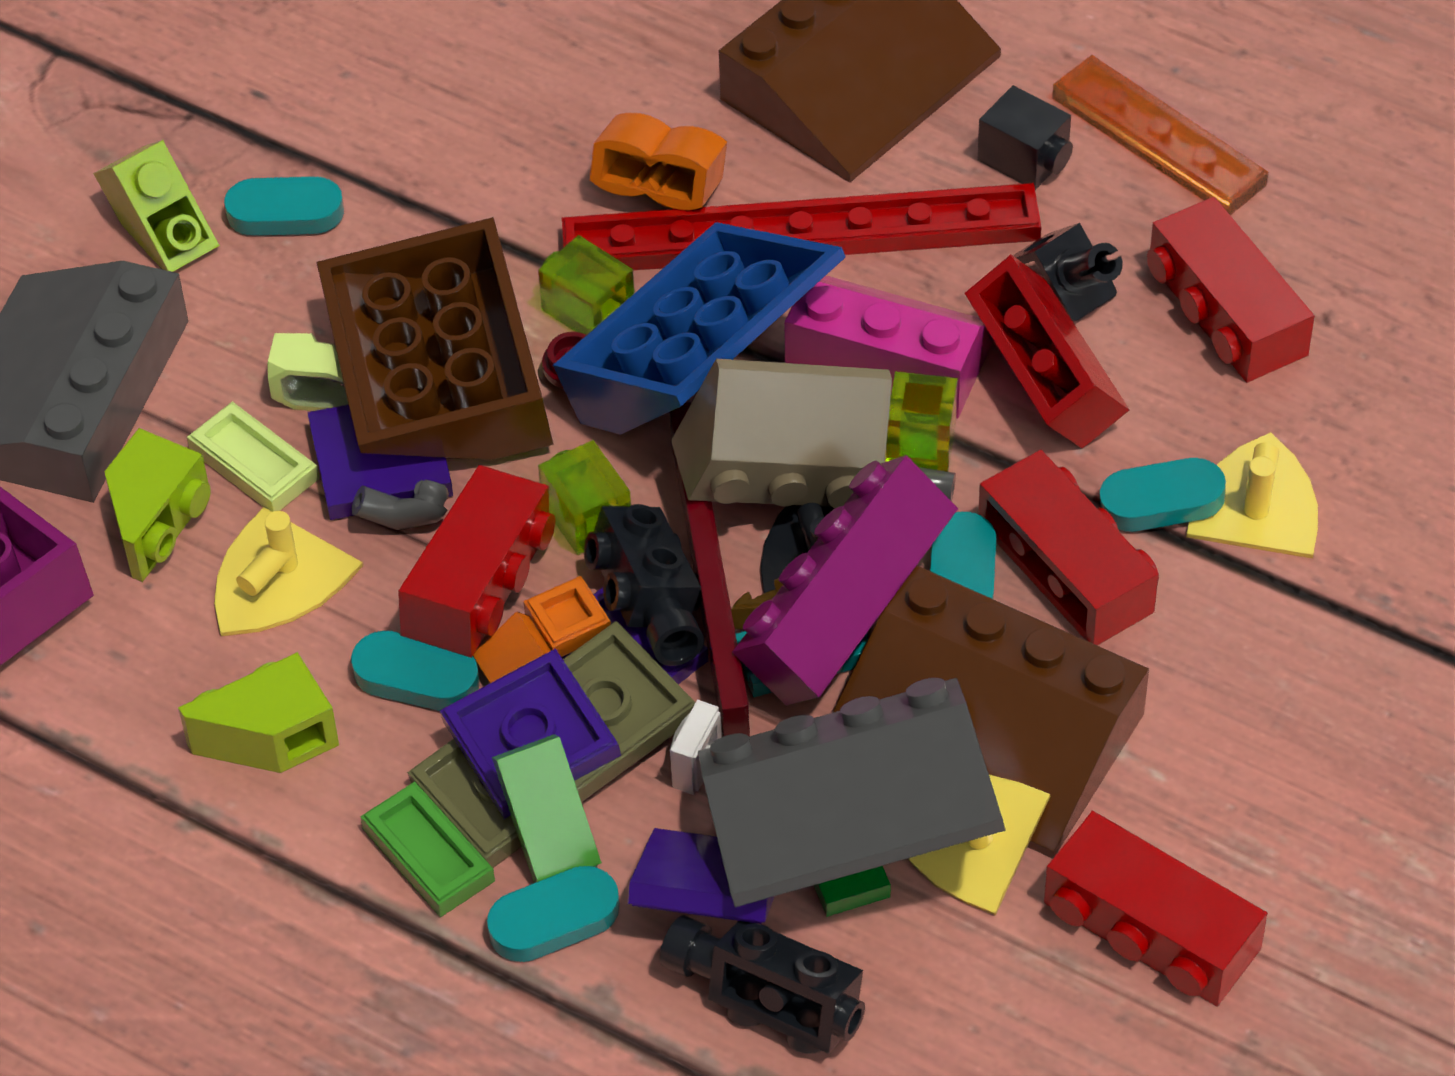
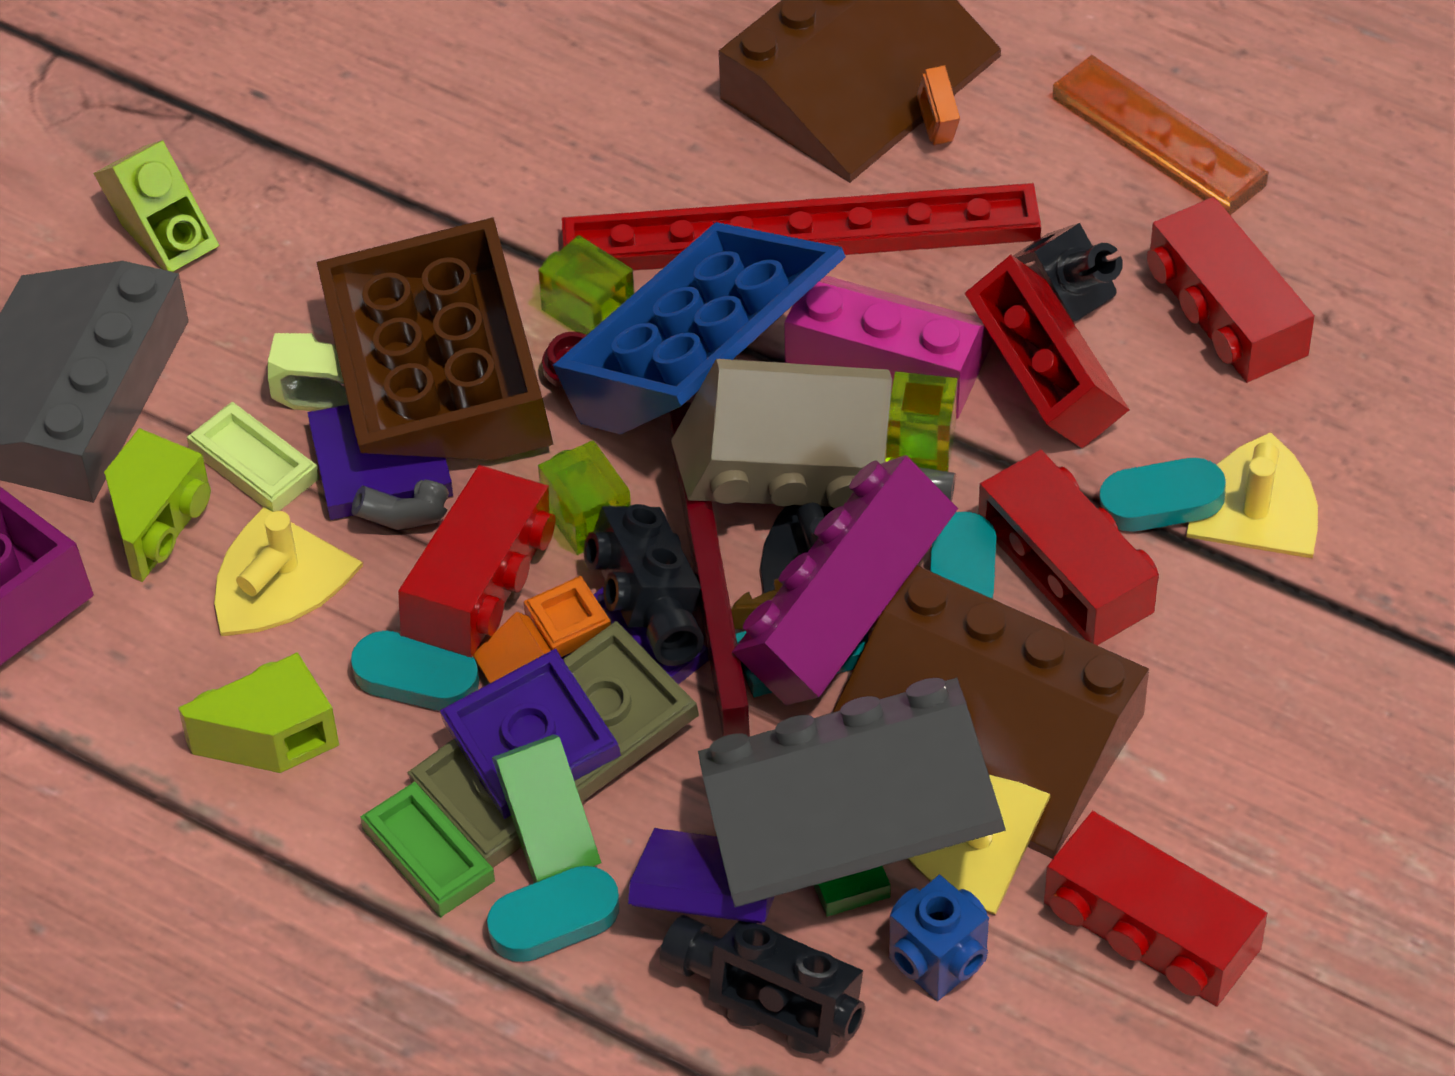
(284, 206): teal tile -> none
(648, 157): orange brick -> none
(693, 734): white tile -> none
(938, 105): none -> orange tile
(938, 936): none -> blue brick
(1024, 137): black brick -> none

